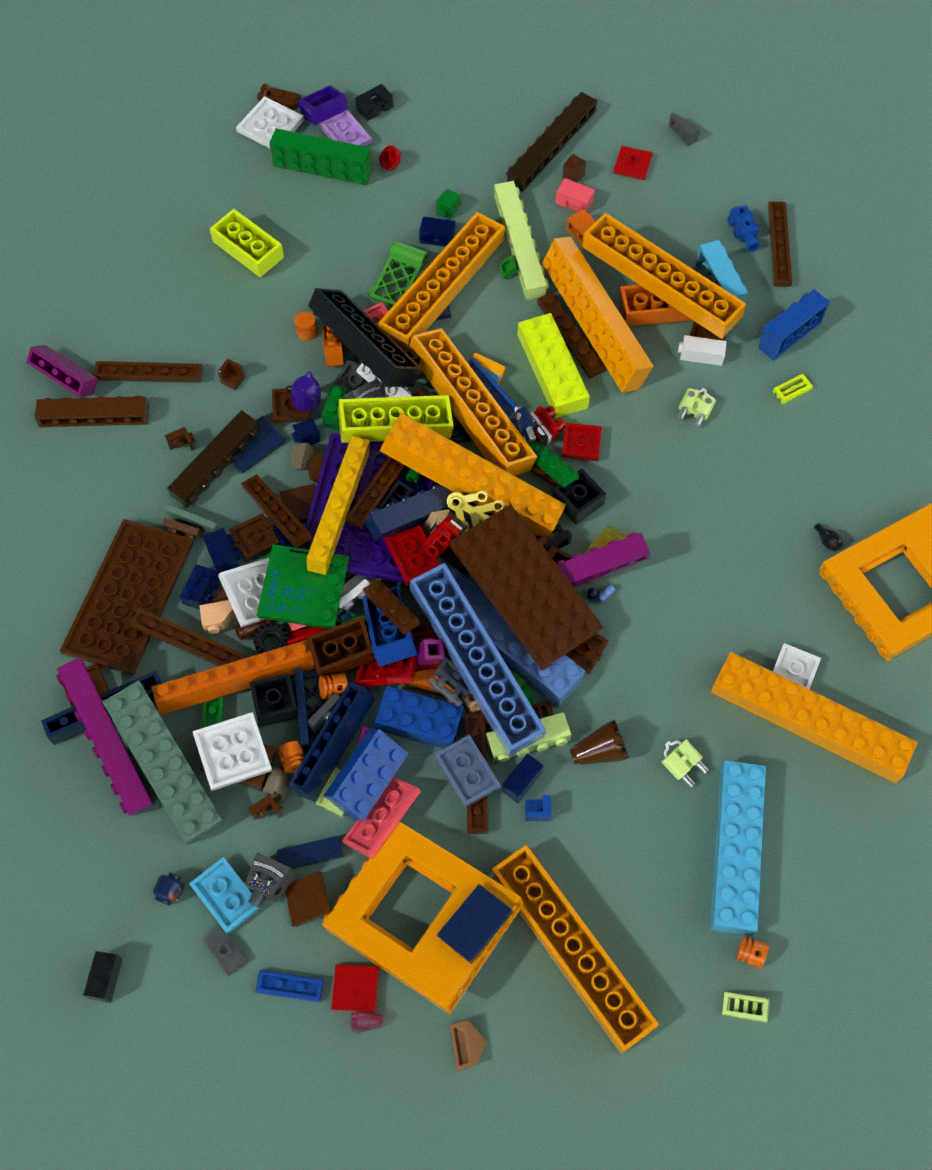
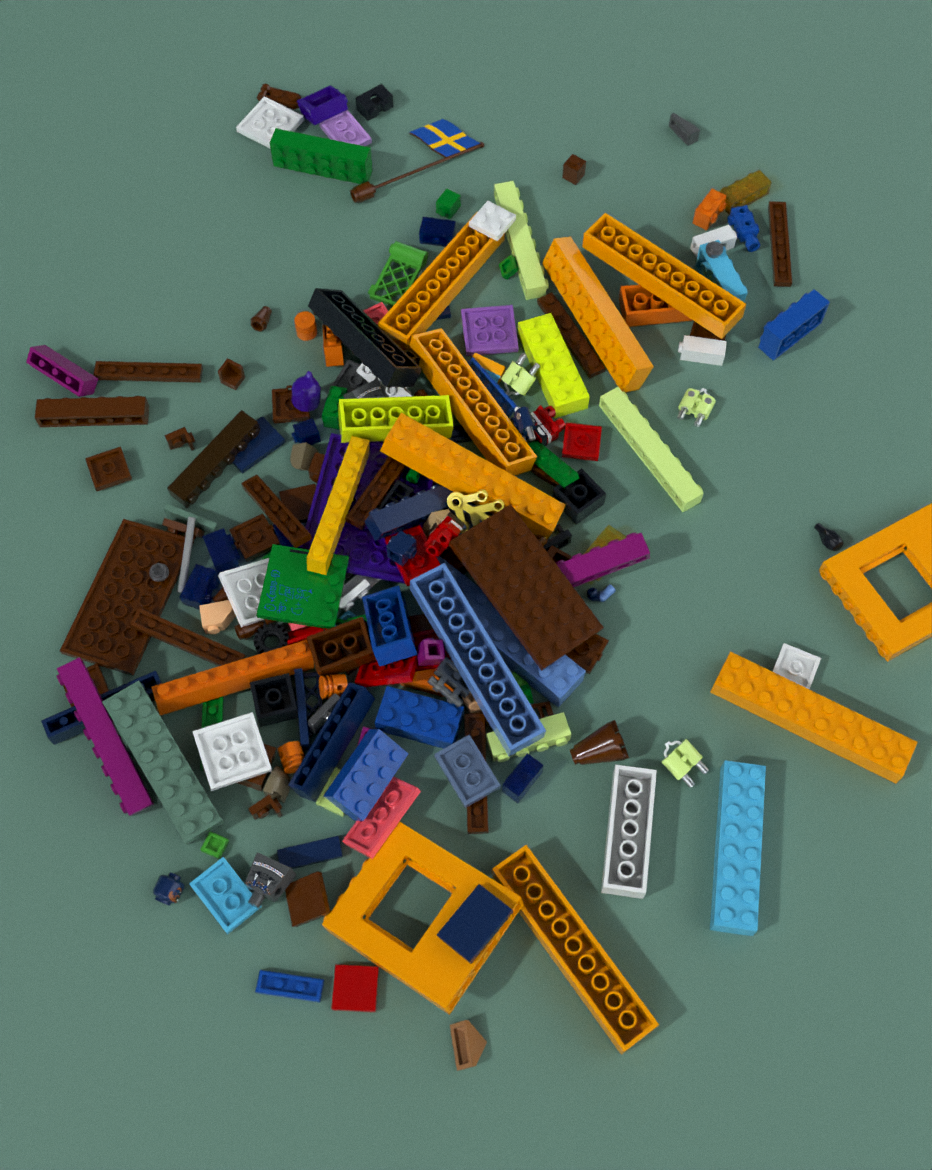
(103, 976): black brick -> none
(108, 469): none -> reddish brown plate
(159, 572): none -> flat silver plate
(186, 553): none -> light grey bar
(214, 845): none -> bright green tile
(225, 951): flat silver plate -> none
(247, 243): neon yellow brick -> none
(261, 318): none -> reddish brown cone
(365, 1021): clear pink cone -> none
(390, 158): red plate -> none
(391, 606): reddish brown plate -> none
(401, 548): none -> dark blue brick
(441, 138): none -> flag
(489, 330): none -> medium lavender plate
(492, 220): none -> white plate
(519, 377): none -> yellowish green piece
(538, 809): blue panel -> none
(551, 141): dark brown brick -> none
(574, 195): coral brick -> none
(578, 224): orange brick -> none
(629, 832): none -> white brick
(633, 162): red plate -> none
(651, 449): none -> yellowish green brick
(709, 209): none -> orange brick
(714, 249): none -> flat silver plate
(724, 234): none -> white brick
(746, 190): none -> clear yellow brick
(746, 998): yellowish green slope -> none
(747, 949): orange piece -> none
(782, 395): neon yellow tile -> none

